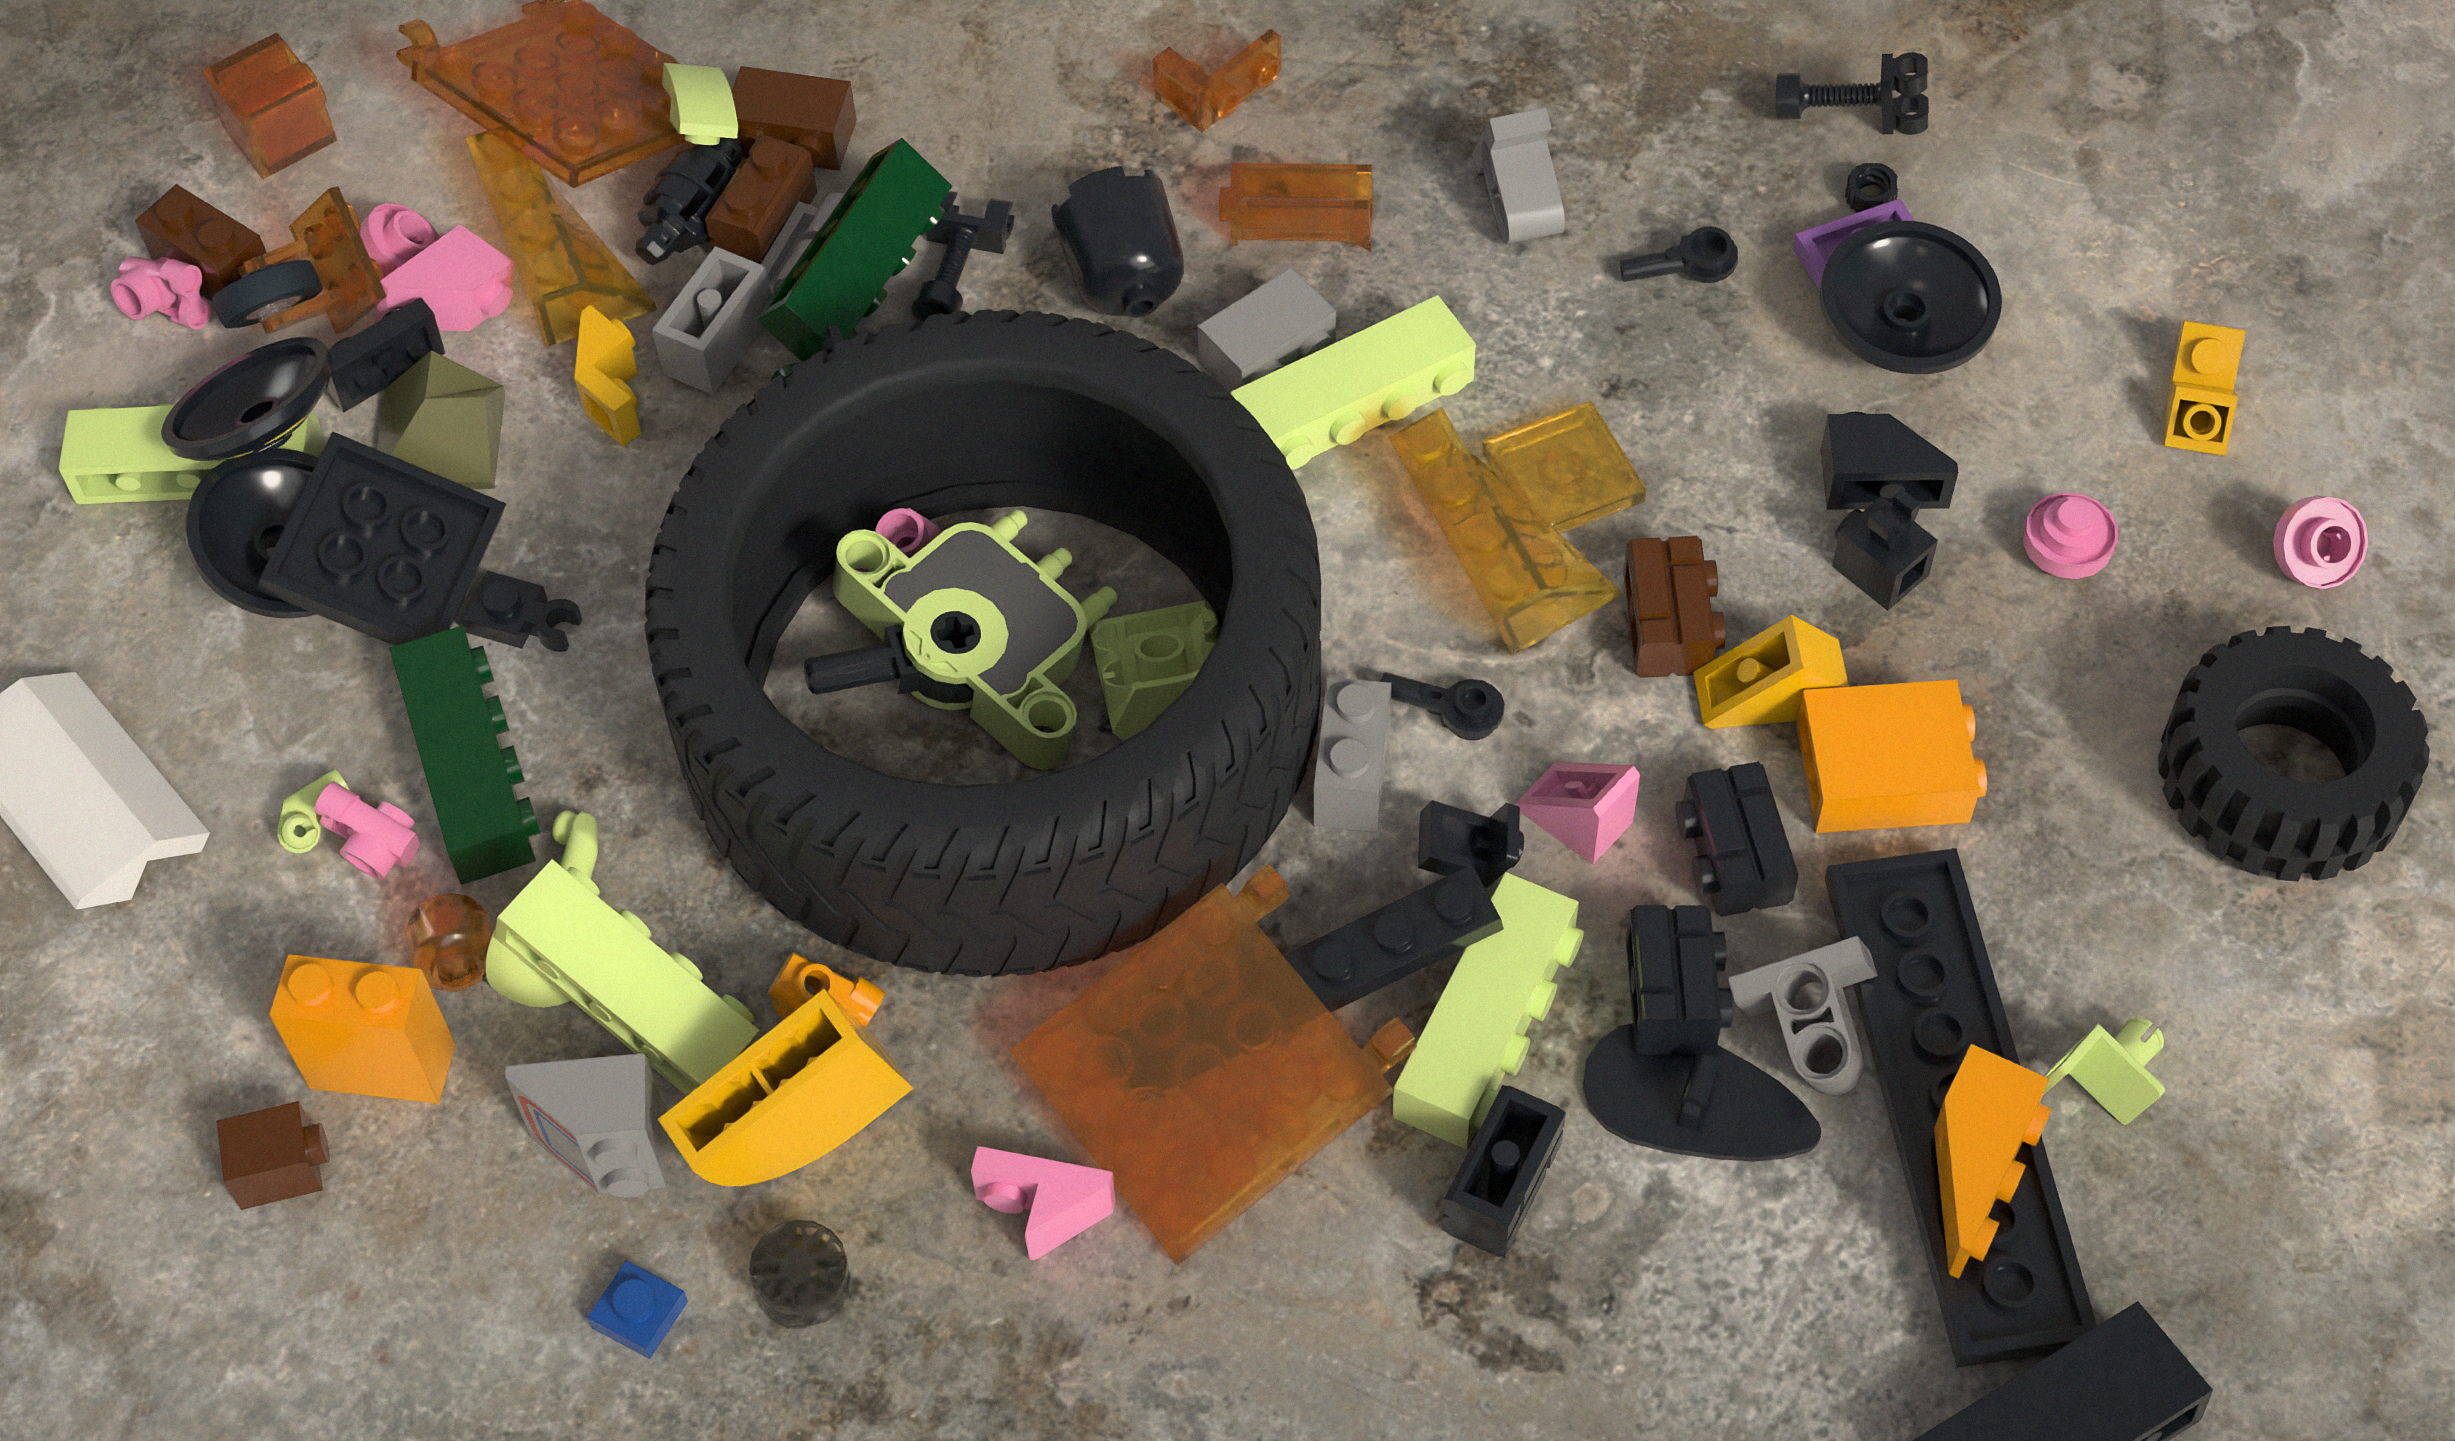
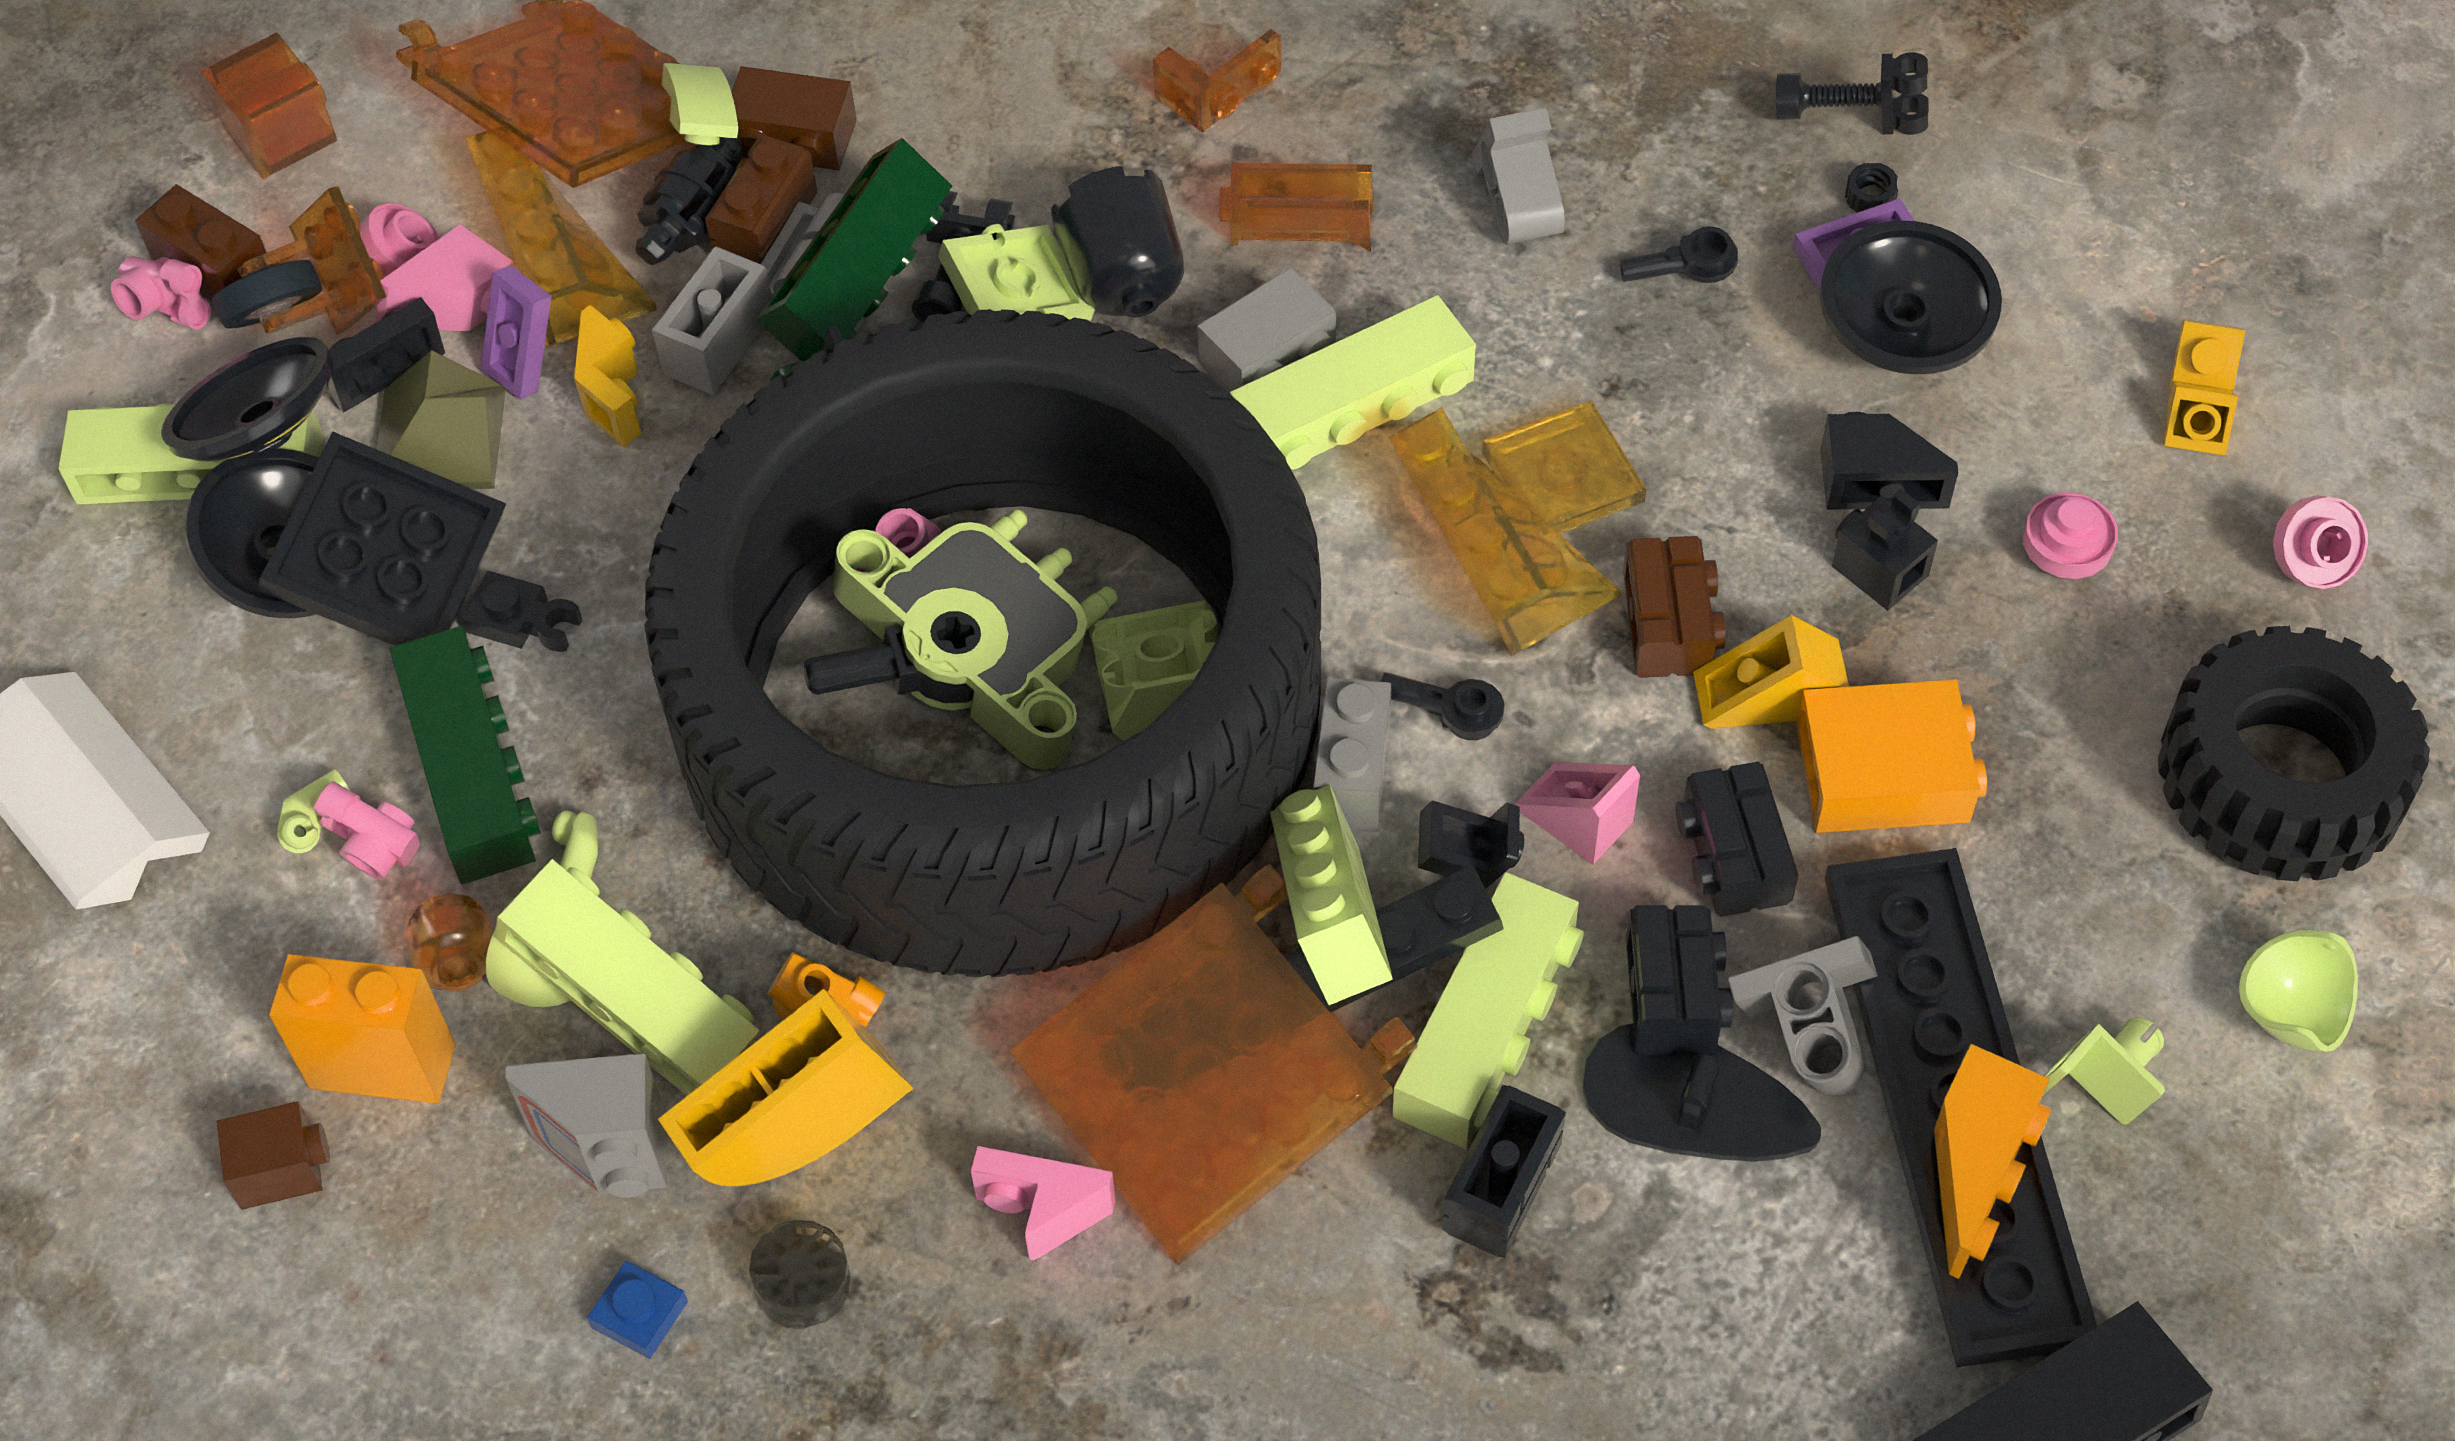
(515, 332): none -> medium lavender plate
(1014, 272): none -> yellowish green plate
(1329, 894): none -> yellowish green brick
(2302, 989): none -> yellowish green helmet

